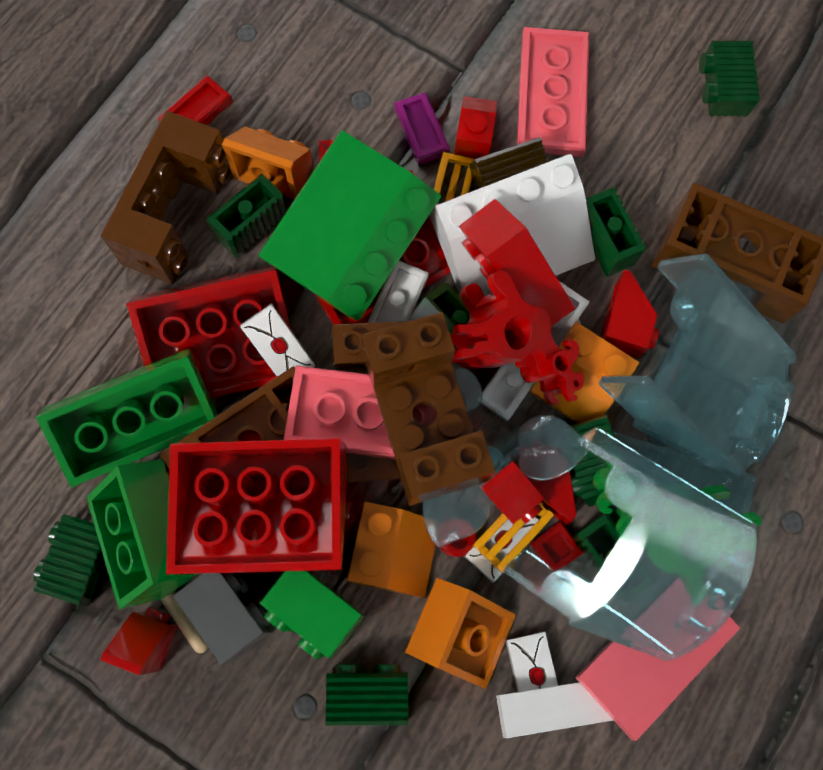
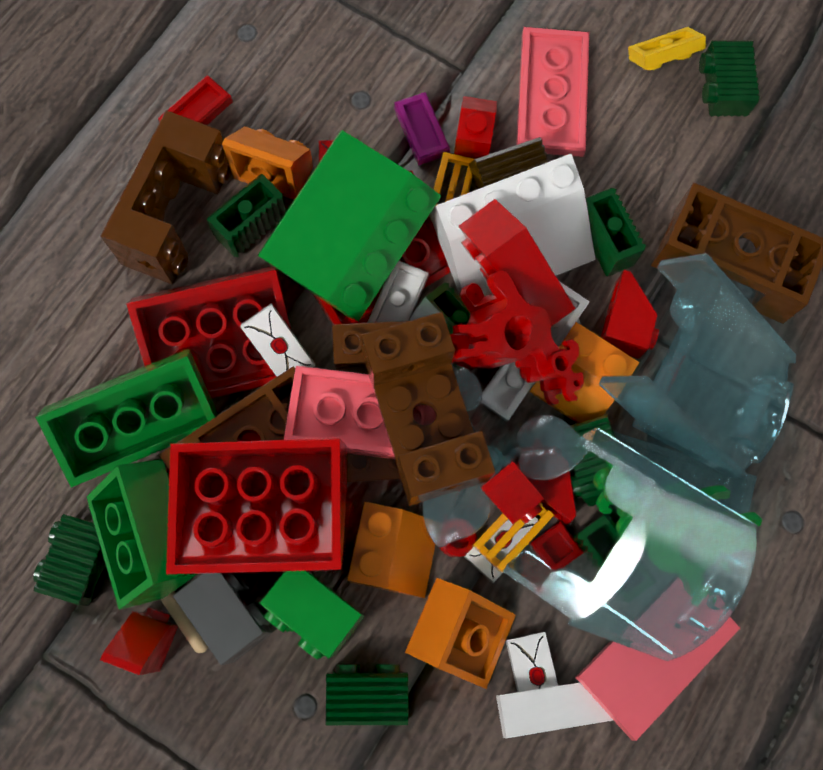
(667, 47): none -> yellow plate

